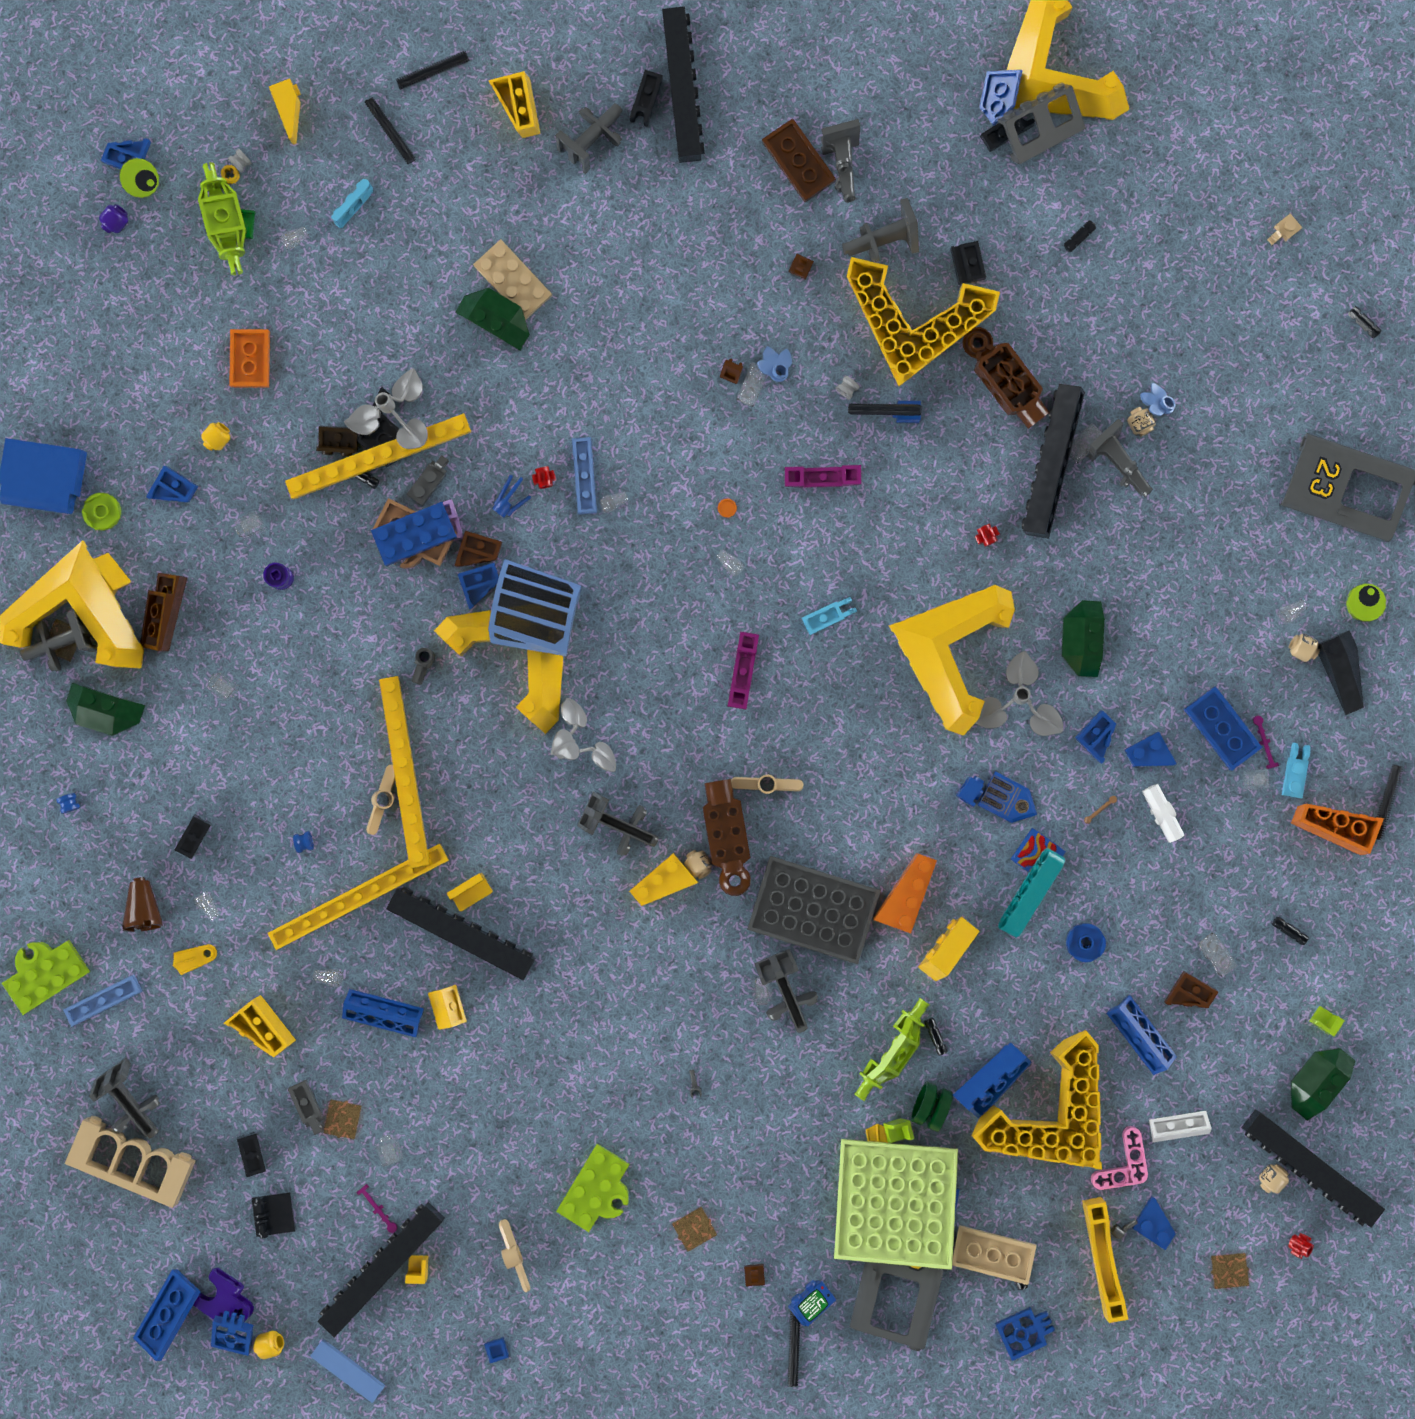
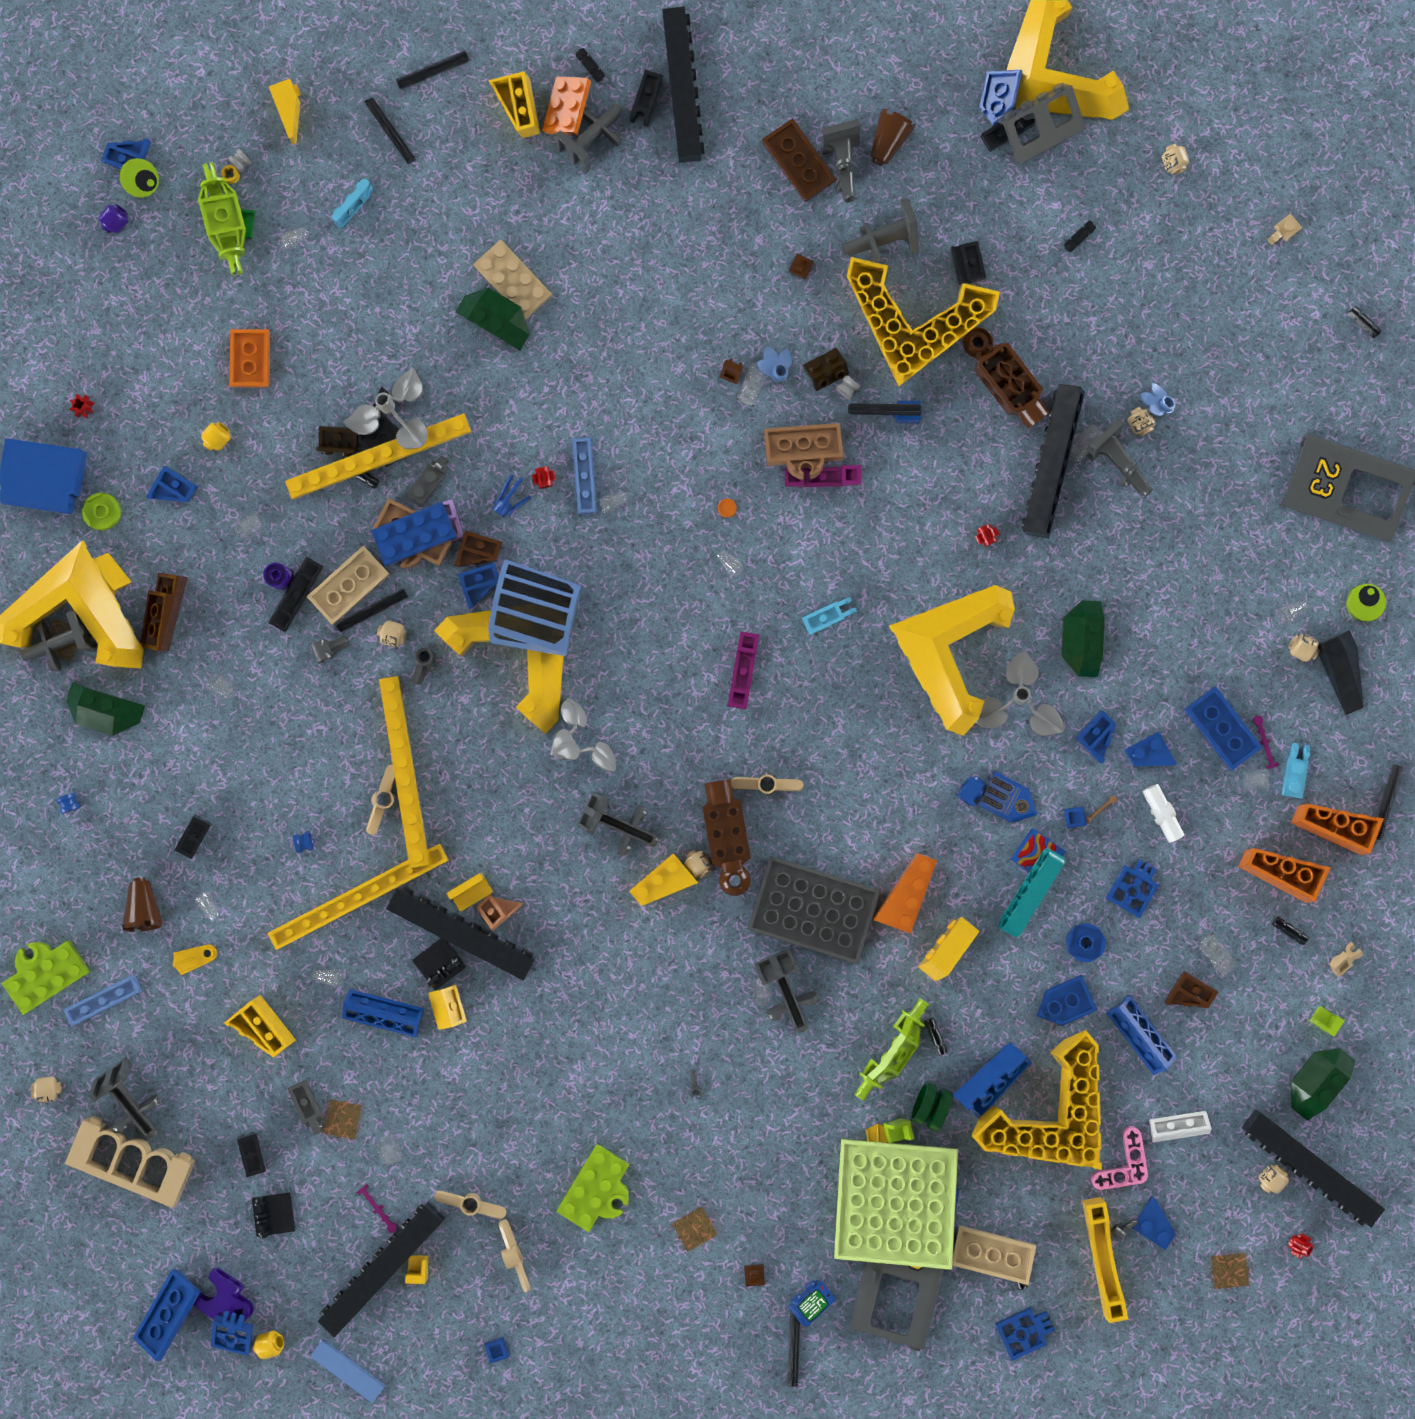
(46, 1089): none -> tan head
(86, 408): none -> red gear
(295, 594): none -> black plate
(324, 649): none -> dark grey axle
(348, 585): none -> tan plate
(392, 634): none -> tan head
(397, 597): none -> black axle
(438, 964): none -> black hinge
(483, 1207): none -> tan piece
(497, 910): none -> nougat slope
(566, 105): none -> orange plate
(590, 65): none -> black axle
(803, 447): none -> medium nougat plate
(826, 369): none -> dark brown bracket
(889, 136): none -> reddish brown cone
(1067, 1002): none -> blue tile
(1075, 817): none -> blue tile
(1141, 874): none -> blue piece
(1175, 159): none -> tan head
(1286, 873): none -> orange wedge
(1343, 962): none -> tan plate

